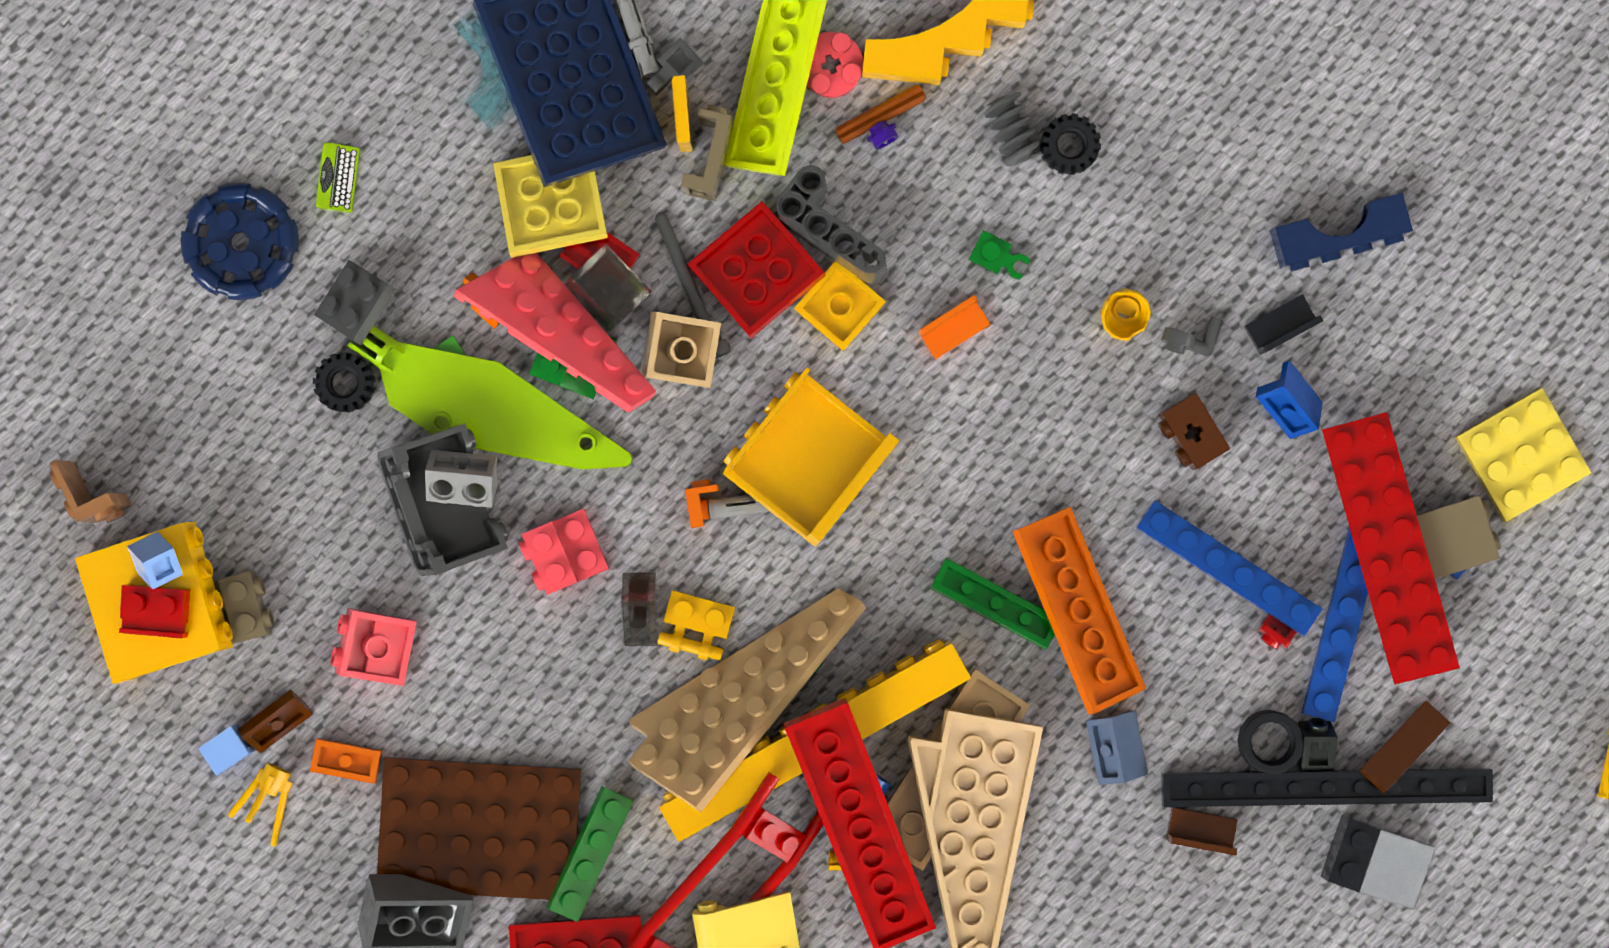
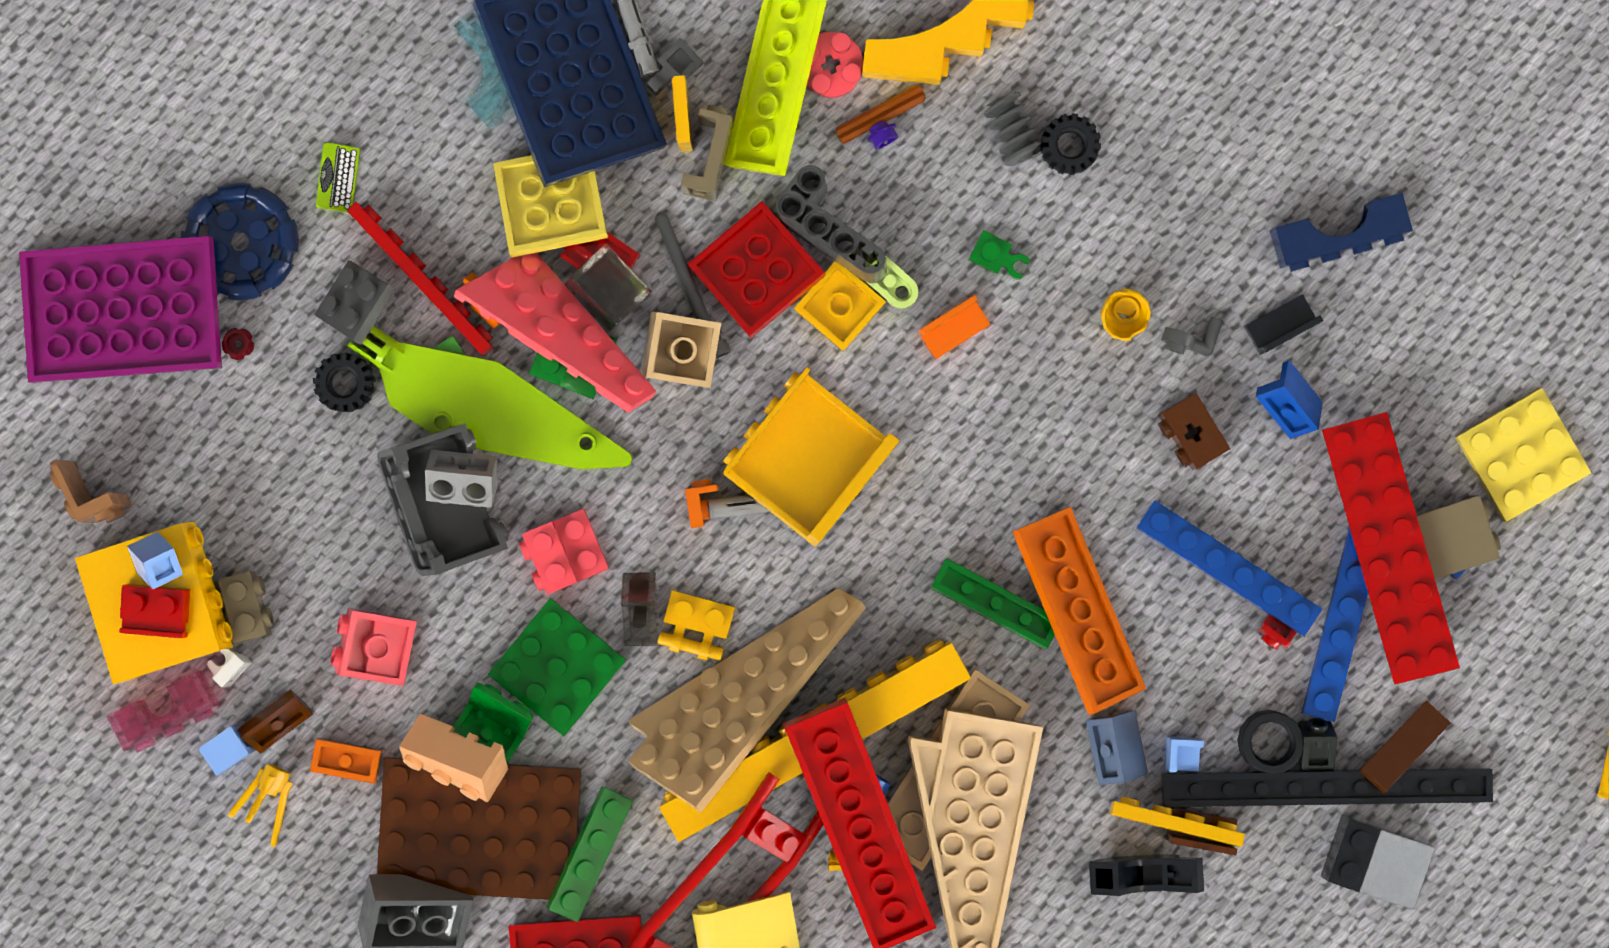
(120, 309): none -> magenta plate
(138, 726): none -> clear pink arch
(231, 670): none -> white tile
(234, 335): none -> dark red plate
(413, 268): none -> red plate
(454, 758): none -> light nougat wedge
(494, 719): none -> green bracket
(557, 667): none -> green plate
(893, 279): none -> yellowish green plate
(1145, 874): none -> black arch
(1182, 753): none -> light blue panel
(1190, 825): none -> yellow plate

